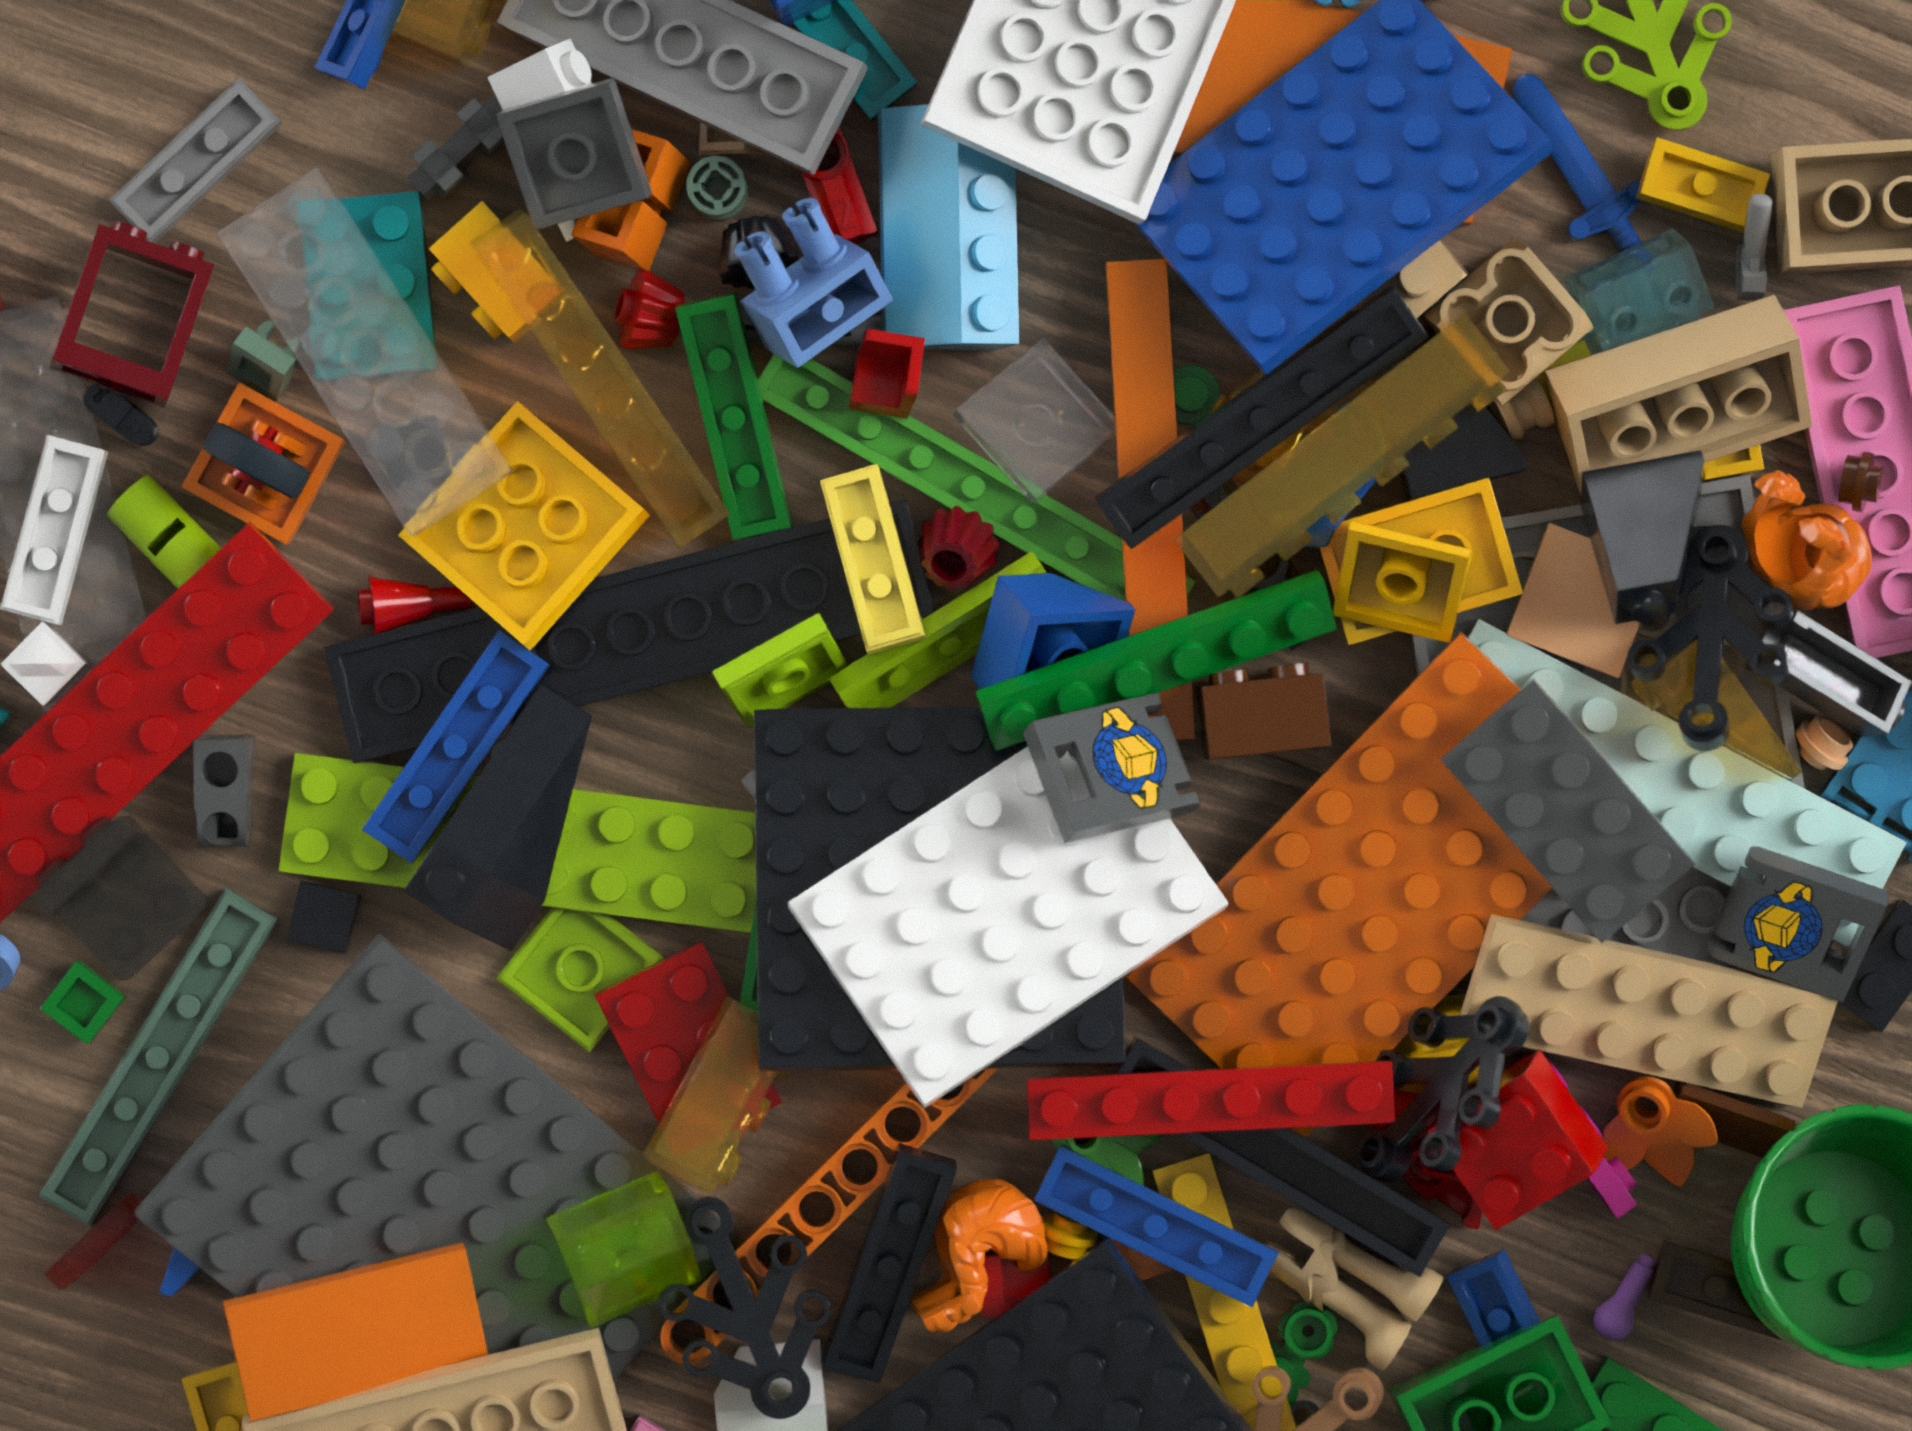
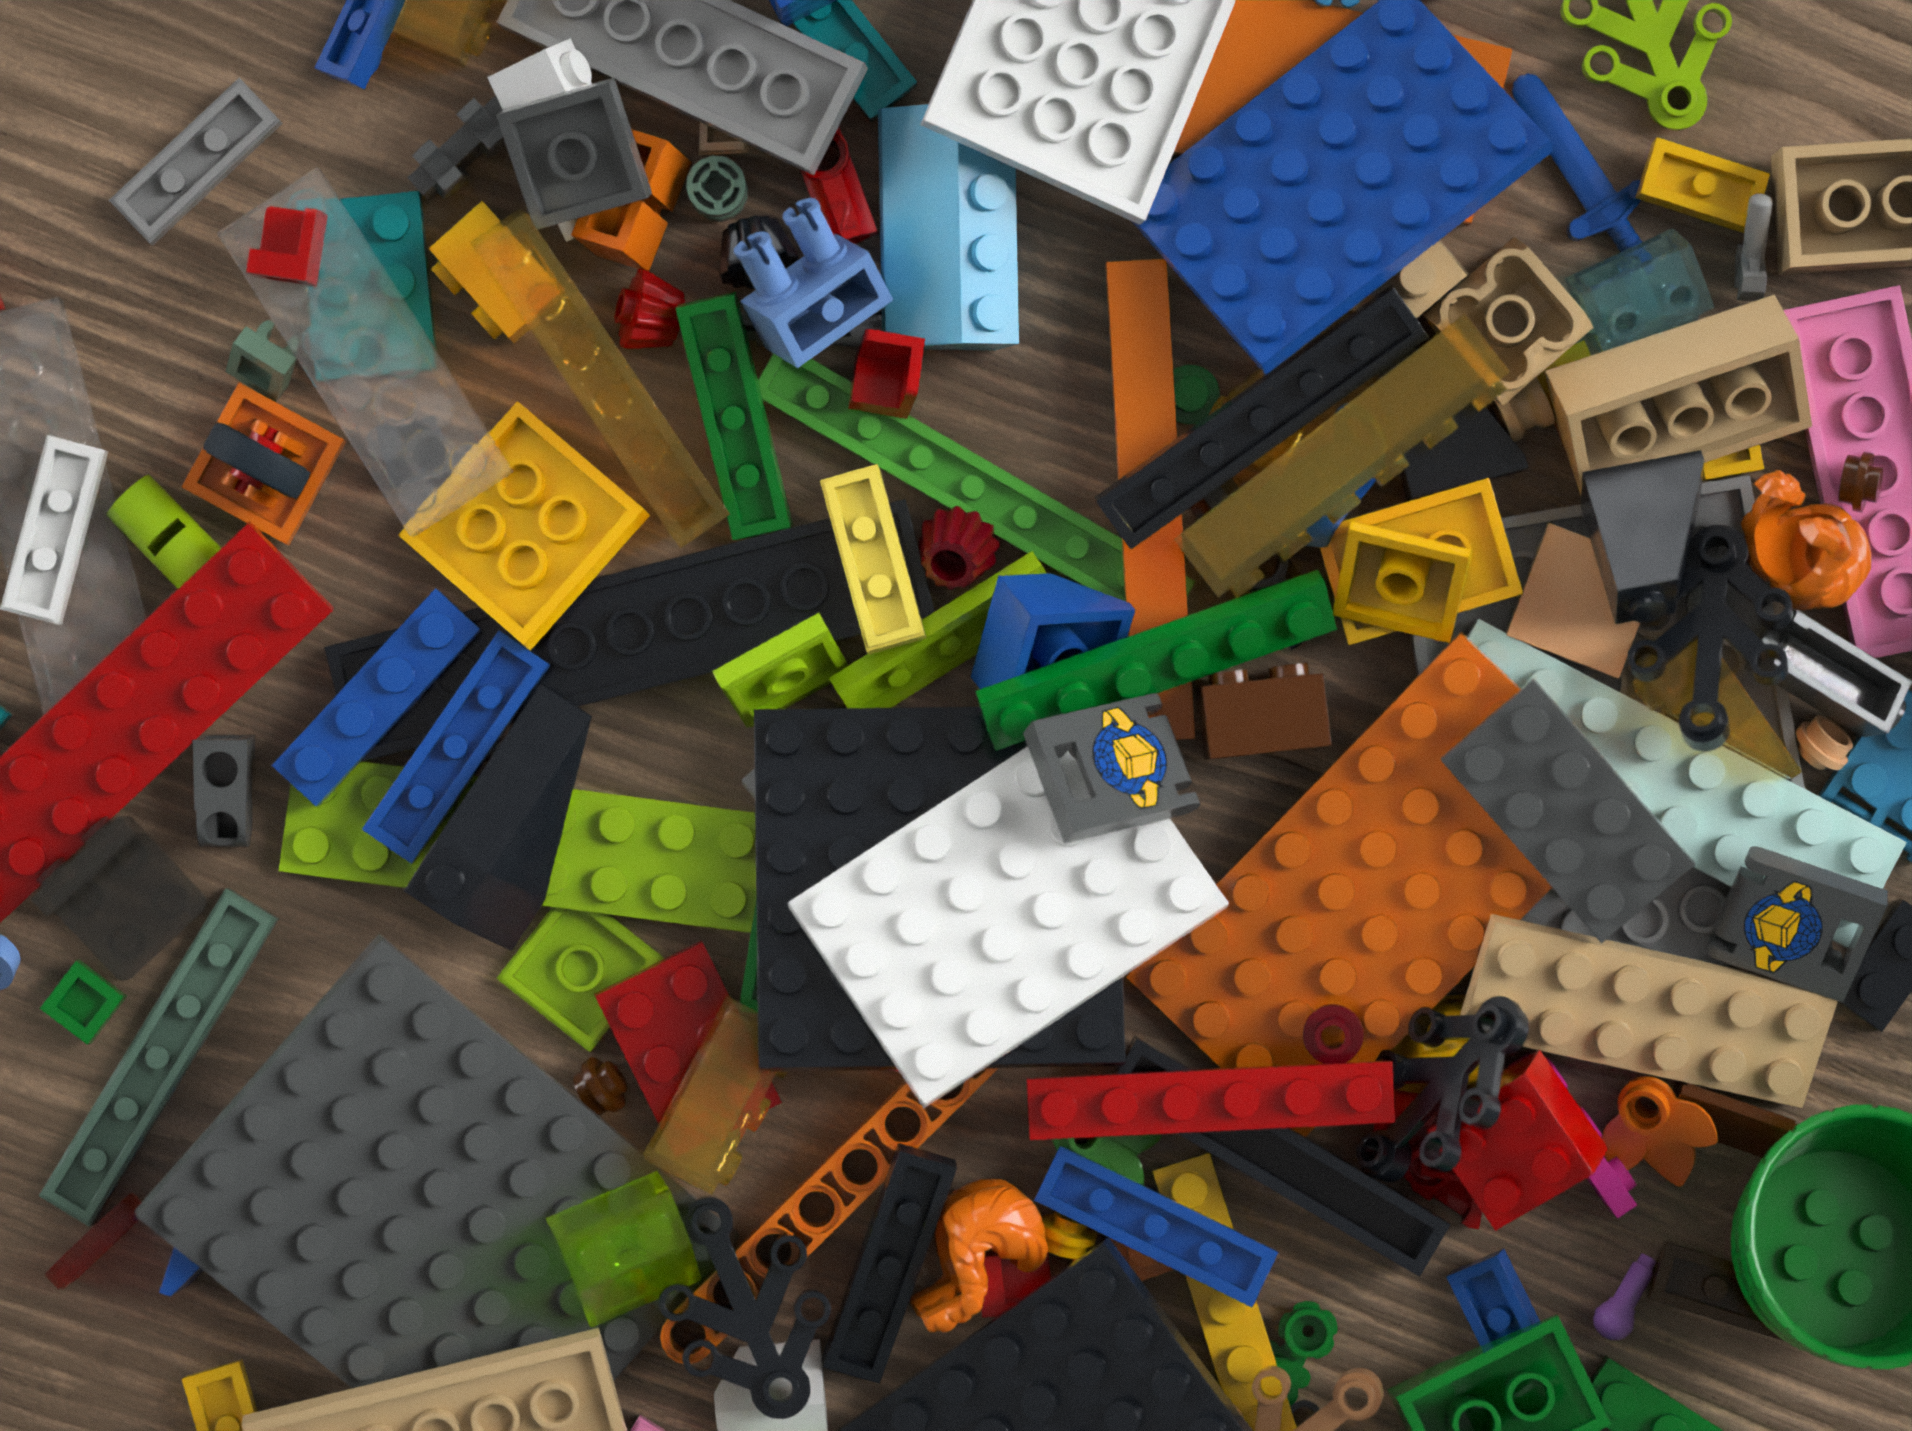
(44, 664): white tile -> none
(114, 371): dark red window -> none
(121, 415): black piece -> none
(289, 246): none -> red panel
(323, 917): black tile -> none
(354, 1330): orange tile -> none
(376, 697): none -> blue plate
(397, 603): red cone -> none
(600, 1086): none -> reddish brown plate
(1037, 420): clear tile -> none
(1319, 1283): tan piece -> none
(1338, 1016): none -> dark red plate

